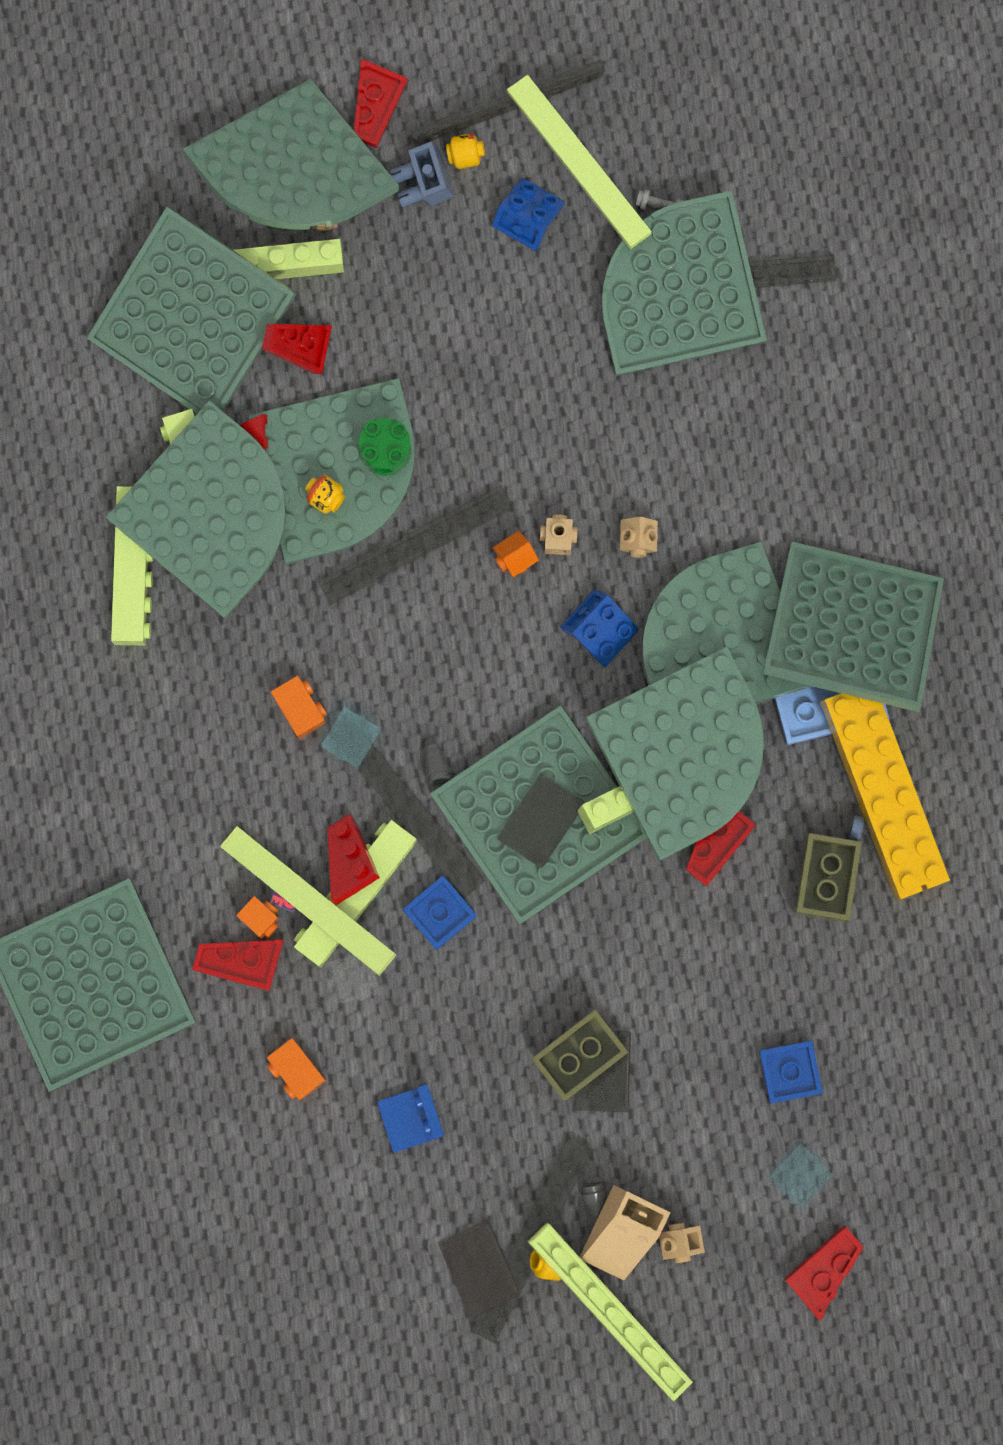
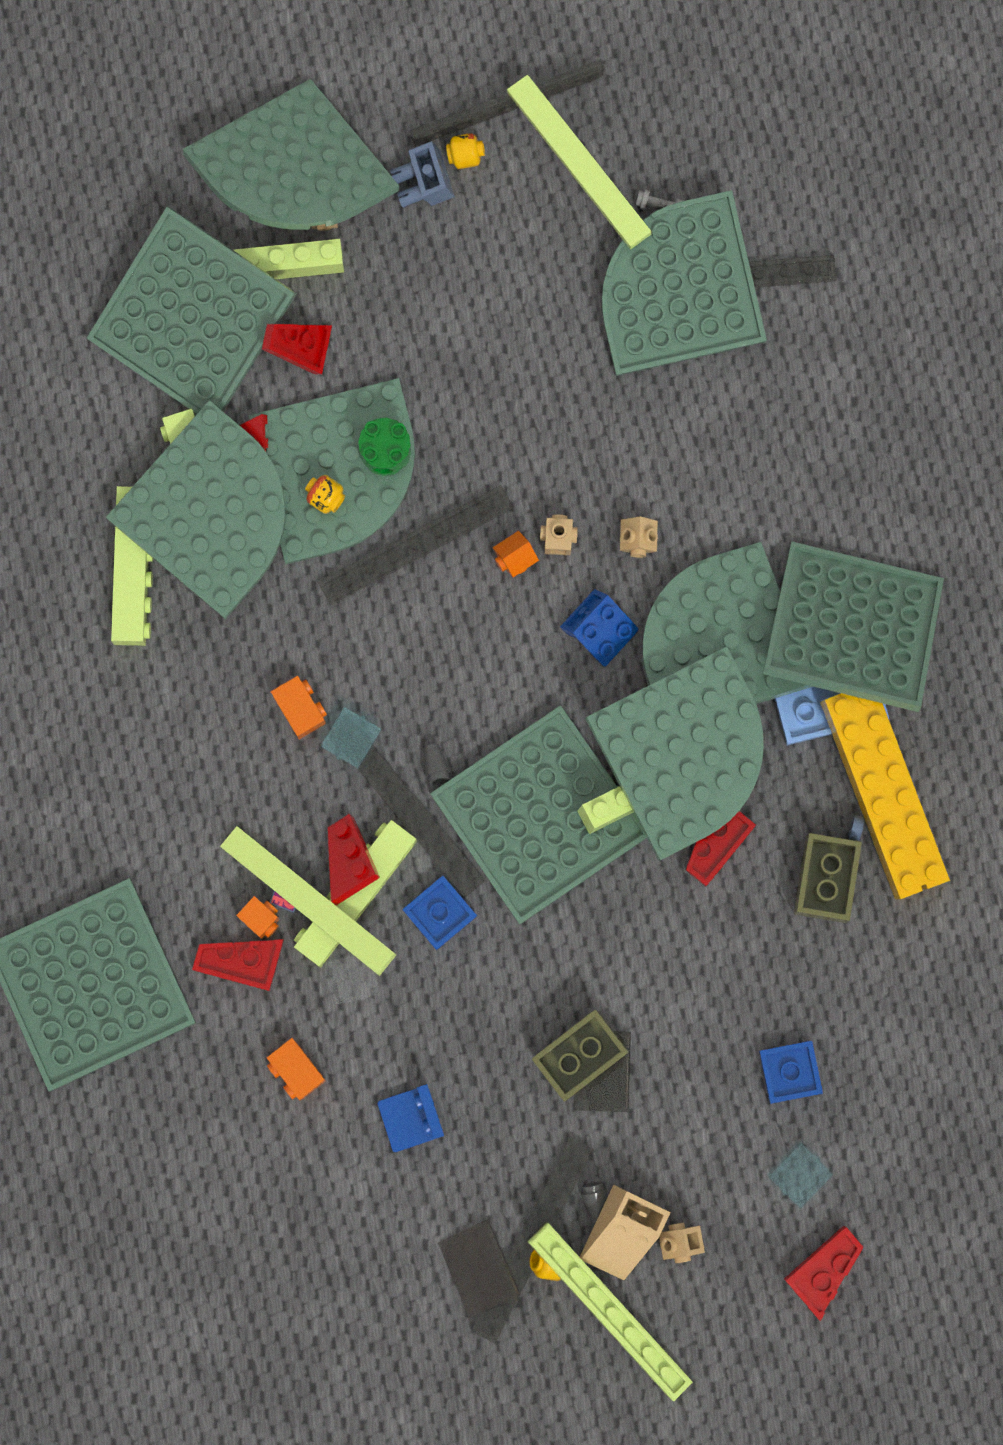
(376, 101): red wing -> none
(527, 213): blue bracket -> none
(541, 821): clear smoke piece -> none

